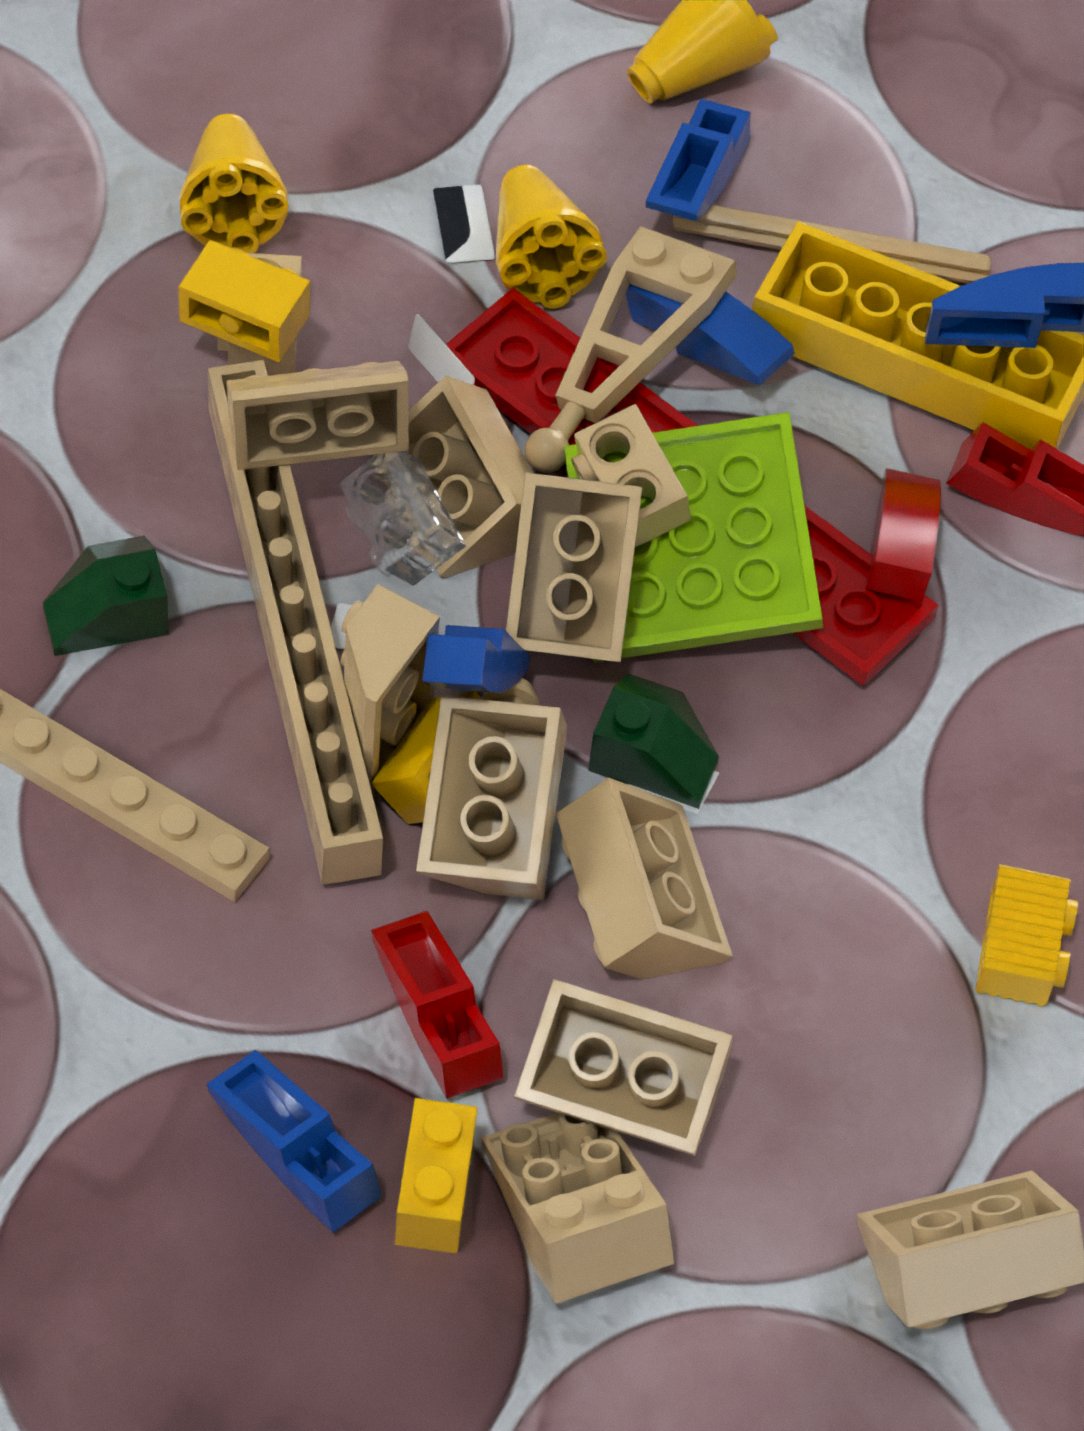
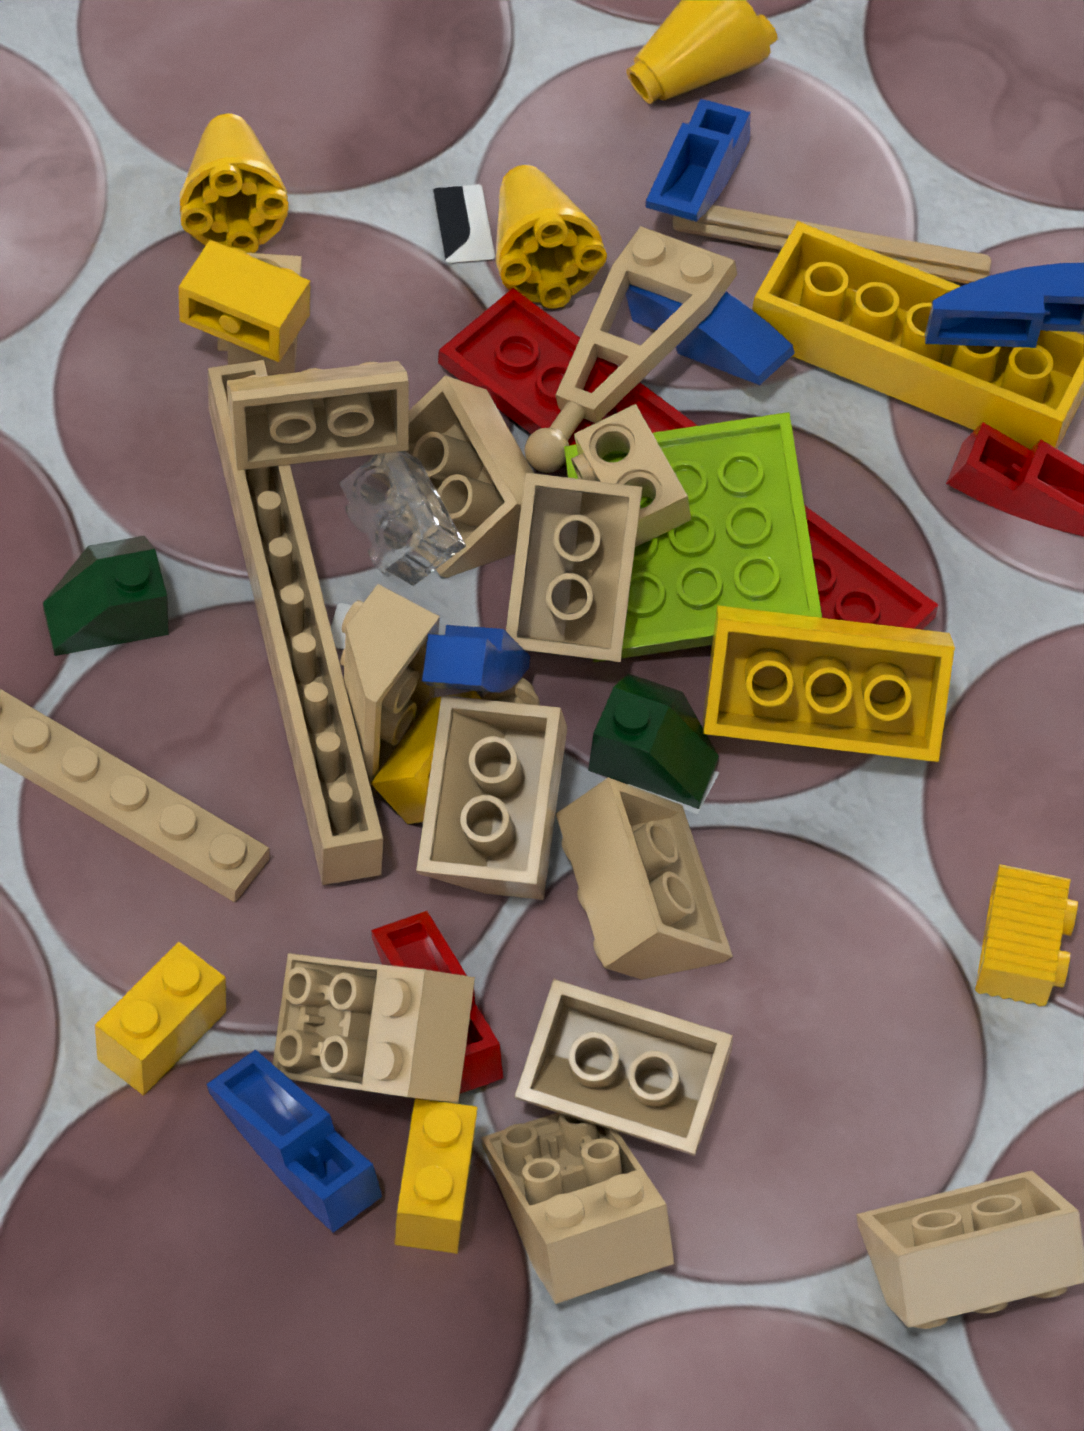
(160, 1018): none -> yellow brick
(373, 1027): none -> tan slope
(435, 354): white sticker -> none
(828, 683): none -> yellow brick
(905, 535): red slope -> none

